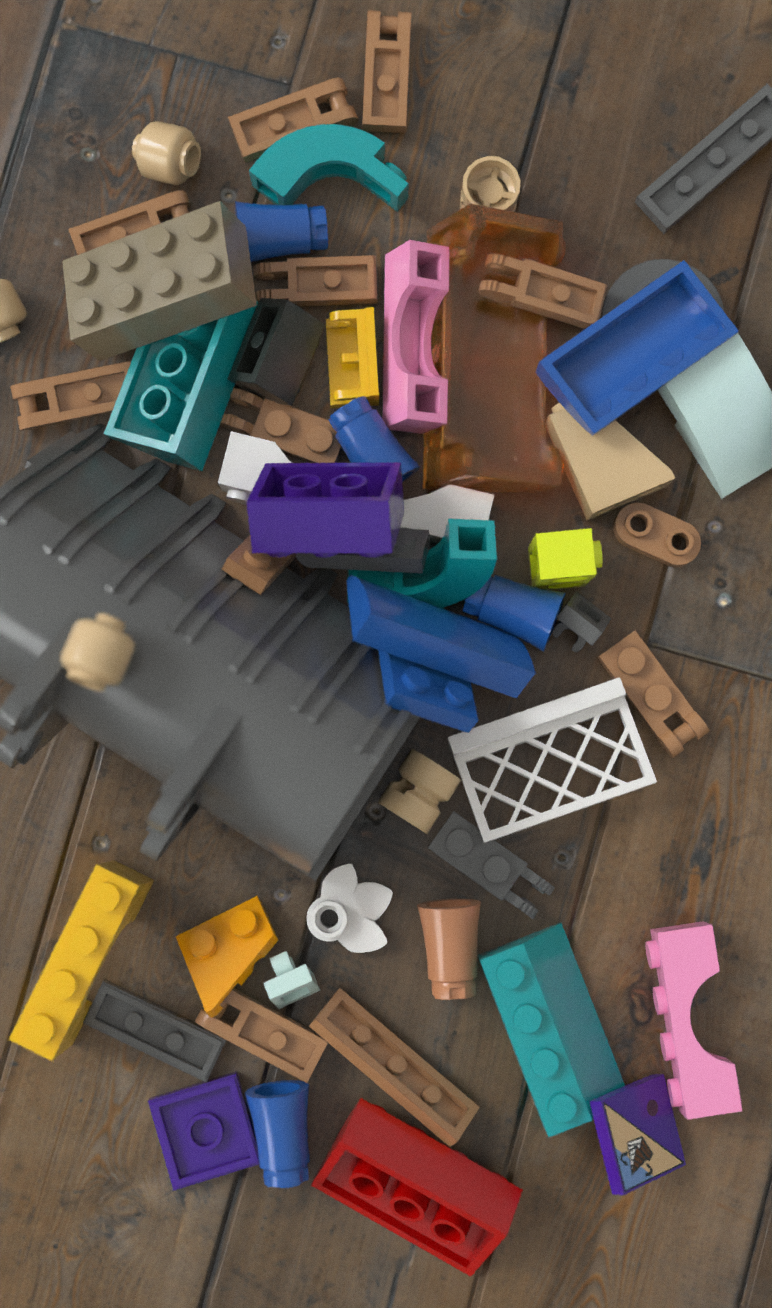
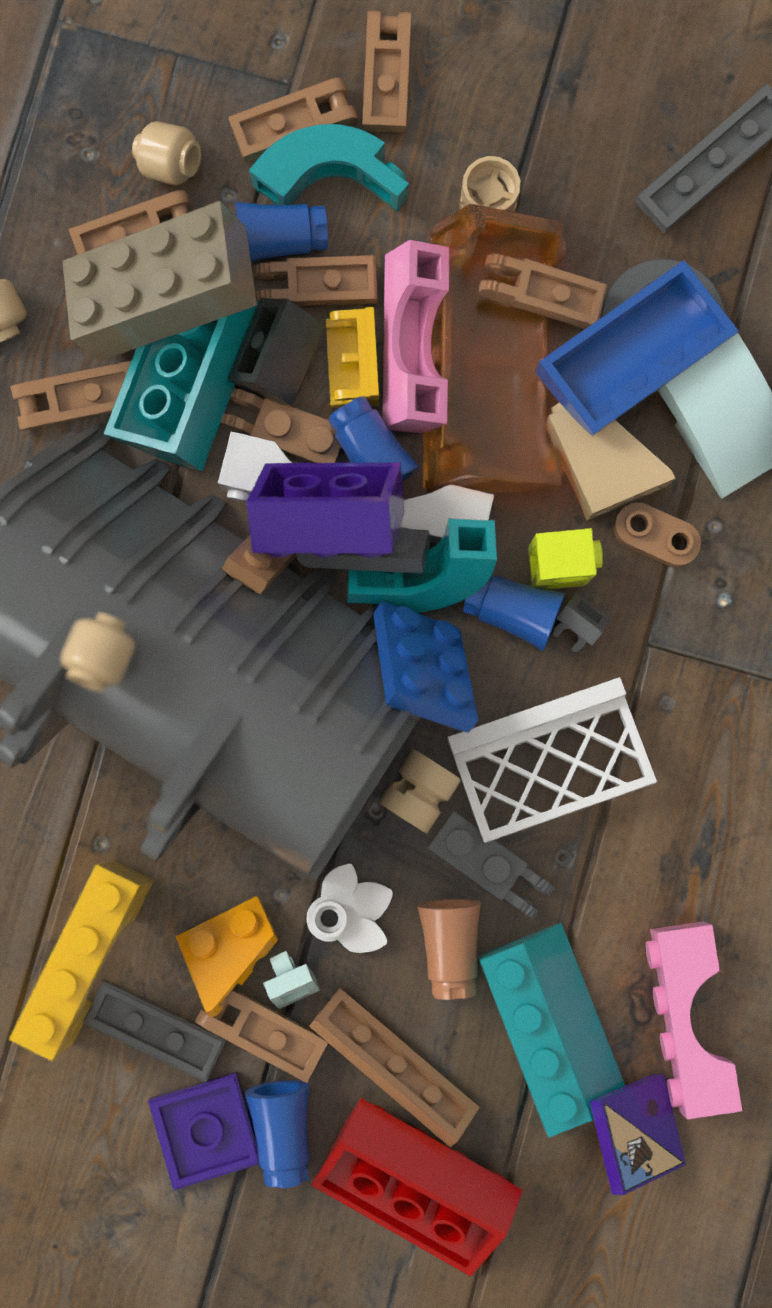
(437, 638): blue slope -> none
(652, 693): medium nougat plate -> none

